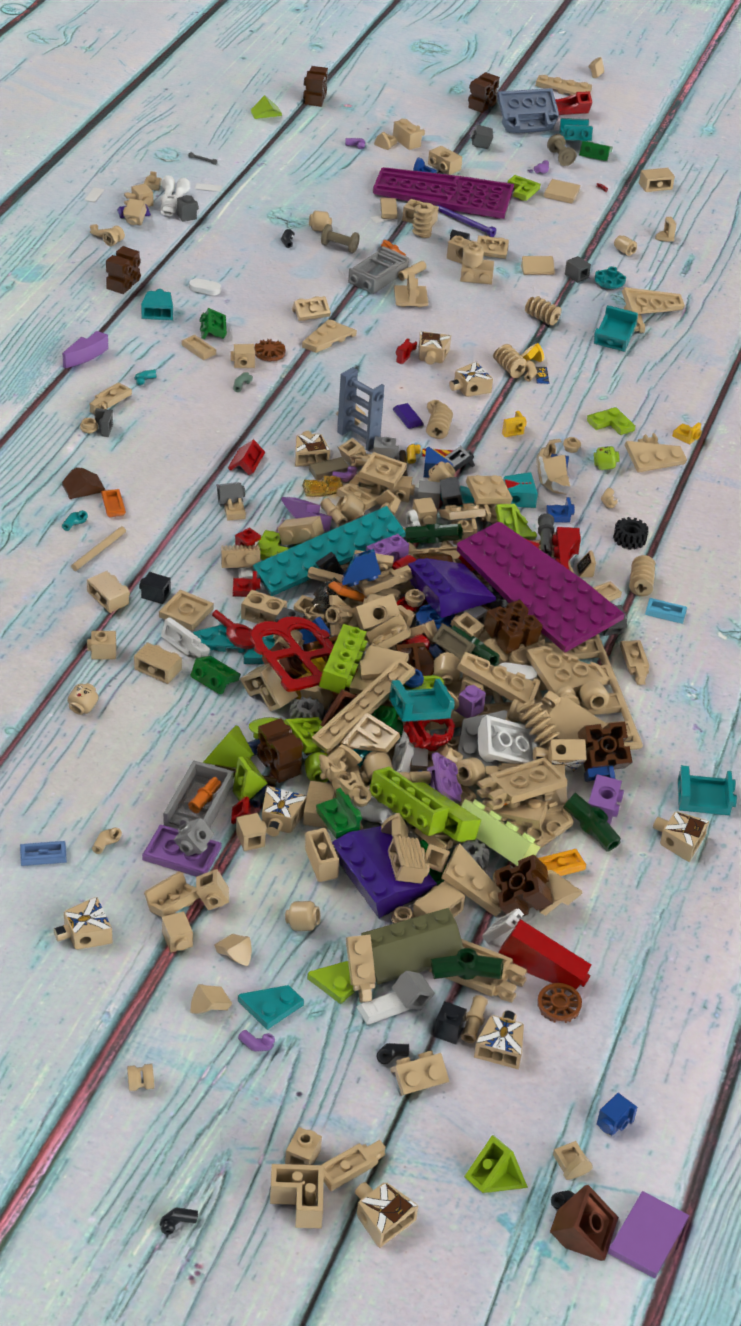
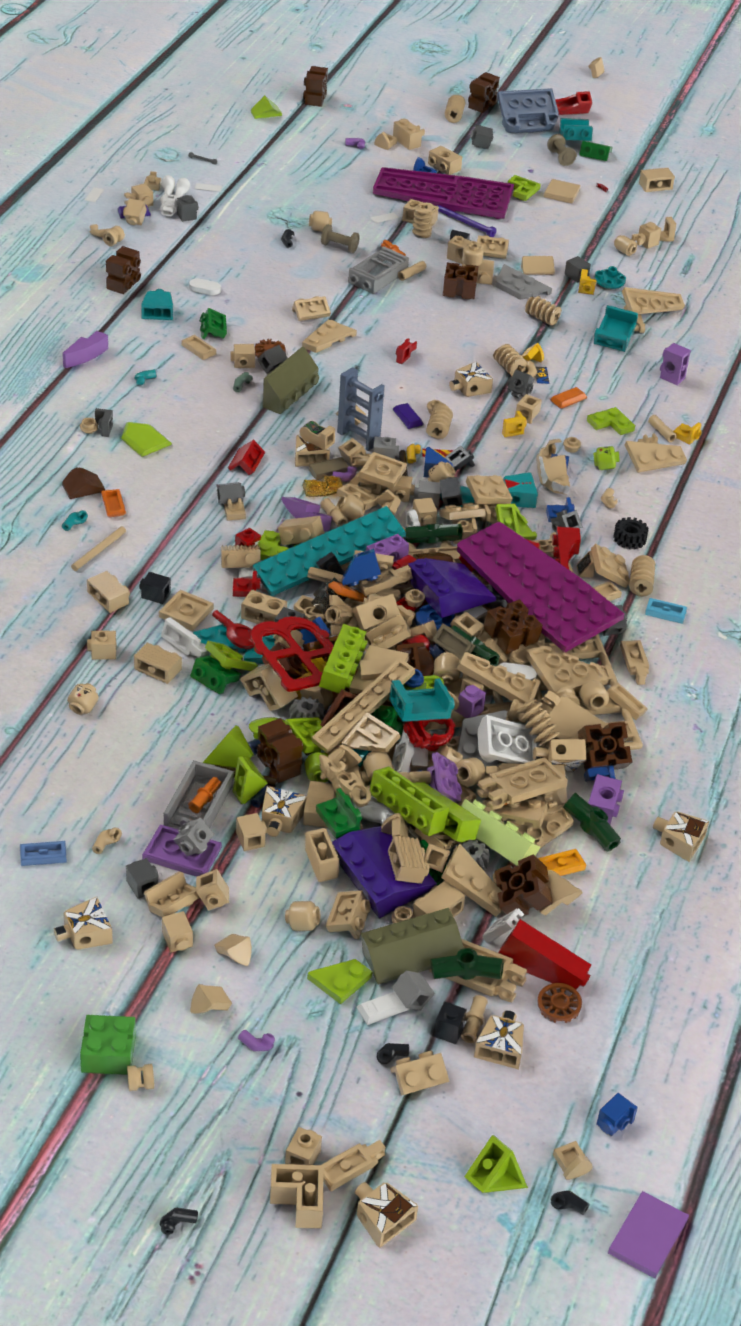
(107, 1044): none -> bright green piece
(110, 397): tan hinge -> none
(141, 876): none -> dark grey brick
(144, 438): none -> lime tile
(227, 657): none -> lime wing
(240, 809): red slope -> none
(271, 1004): teal wing -> none
(272, 358): none -> dark grey brick
(289, 381): none -> olive slope
(318, 435): none -> tan leg
(349, 913): none -> tan bracket
(361, 965): tan hinge -> none
(388, 208): tan slope -> none
(411, 294): tan bracket -> none
(433, 347): tan torso -> none
(454, 108): none -> tan piece
(460, 281): none -> reddish brown brick
(519, 284): none -> light grey wing
(520, 384): none -> dark grey brick
(529, 407): none -> tan brick
(542, 167): medium lavender arm -> none
(546, 531): dark grey pin -> none
(561, 85): tan wing -> none
(566, 519): none -> dark grey brick
(568, 397): none -> orange tile
(585, 1224): copper slope -> none
(586, 284): none -> yellow bracket
(610, 565): none -> tan plate
(626, 701): none -> tan tile
(648, 235): none -> tan brick
(663, 429): none -> tan piece
(674, 363): none -> medium lavender brick
(706, 793): teal panel -> none

